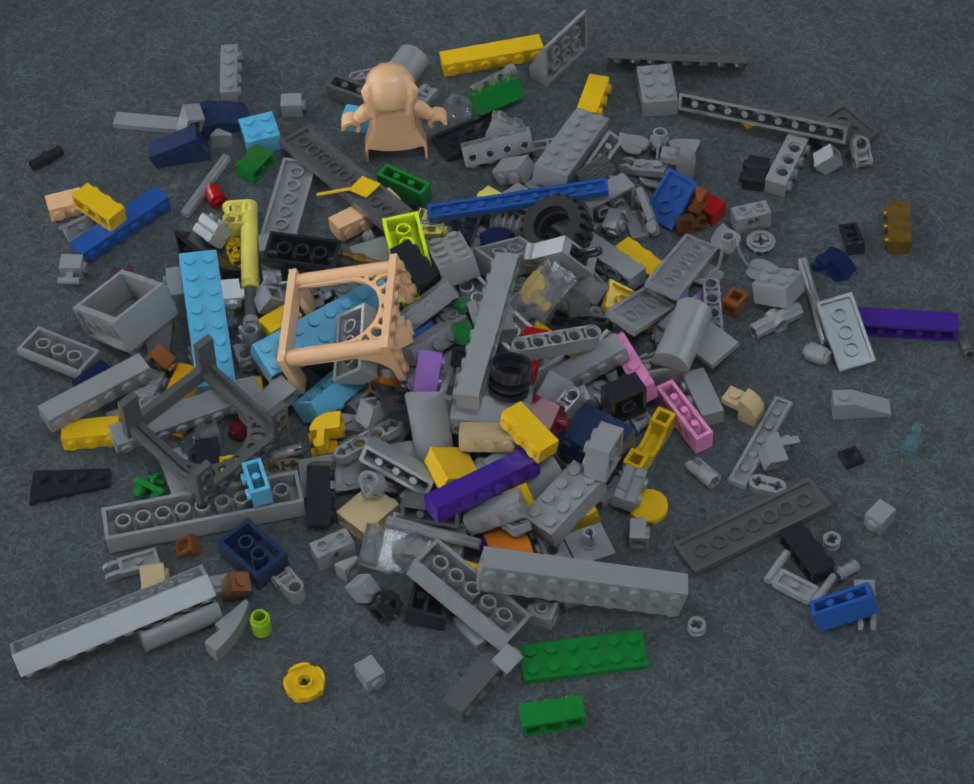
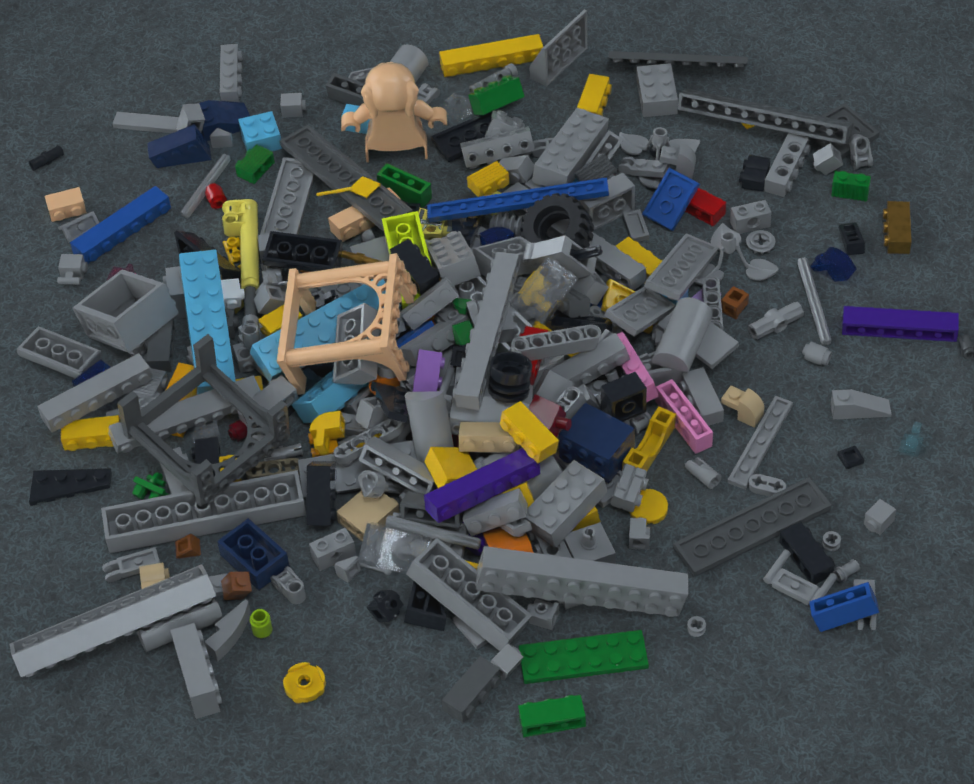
(99, 207): yellow brick -> none
(163, 358): dark orange brick -> none
(197, 670): none -> light grey brick
(212, 229): light grey brick -> none
(257, 483): medium azure brick -> none
(362, 588): light grey brick -> none
(370, 673): light grey brick -> none
(405, 332): light nougat brick -> none
(488, 179): none -> yellow brick
(602, 451): light grey brick -> none
(615, 222): light grey brick -> none
(647, 213): light grey hinge -> none
(688, 223): reddish brown plate -> none
(699, 201): dark orange slope -> none
(774, 449): light grey brick -> none
(778, 287): light grey brick -> none
(845, 332): light grey tile -> none
(851, 186): none -> green brick

